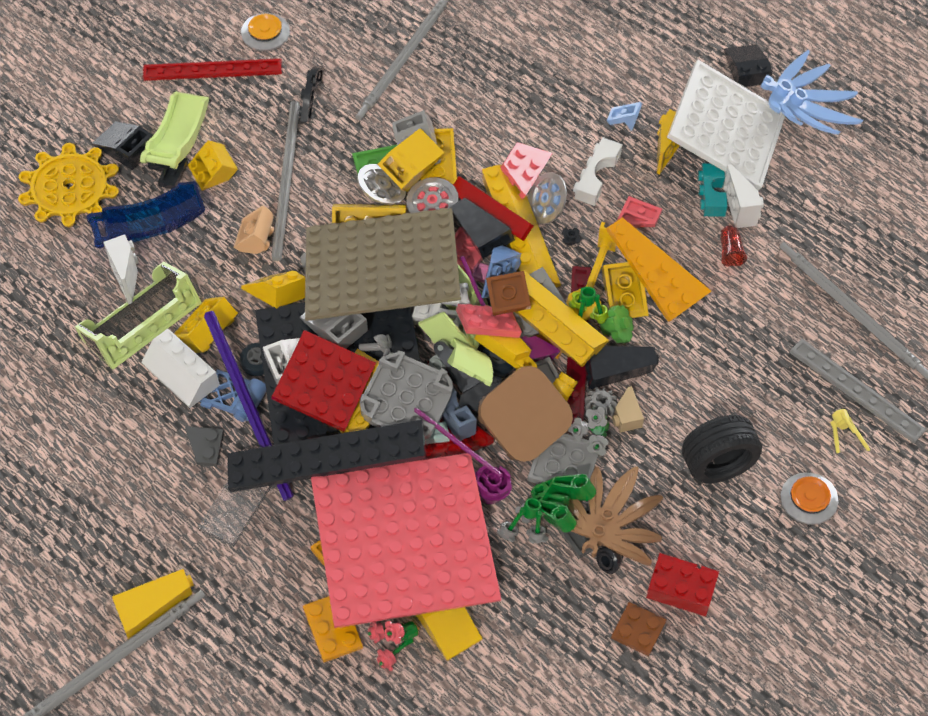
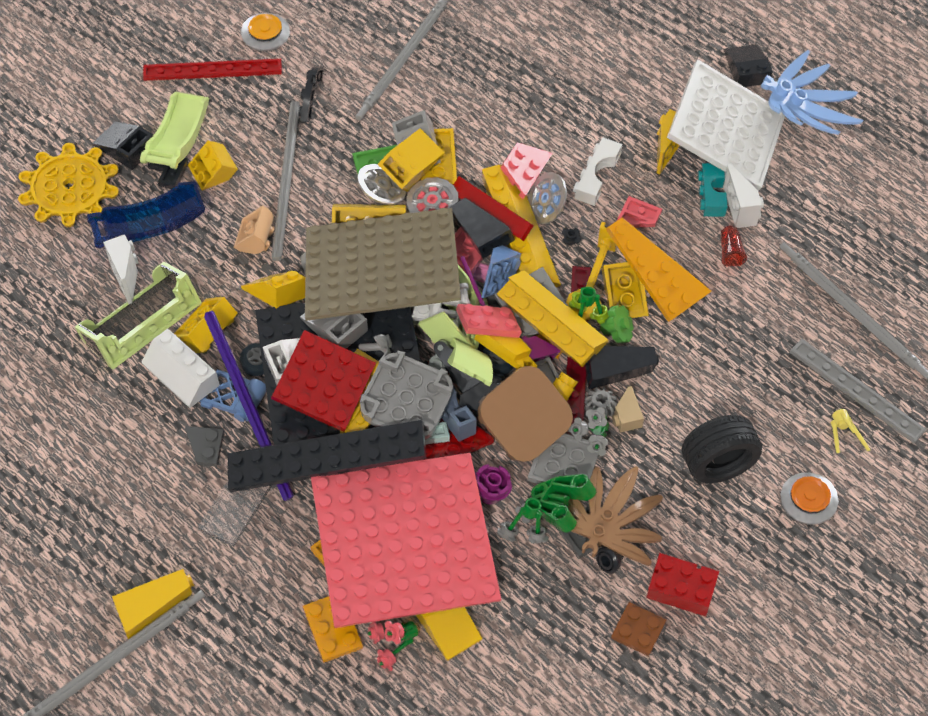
(459, 443): magenta axle -> none
(508, 293): dark orange plate -> none
(625, 113): light blue slope -> none

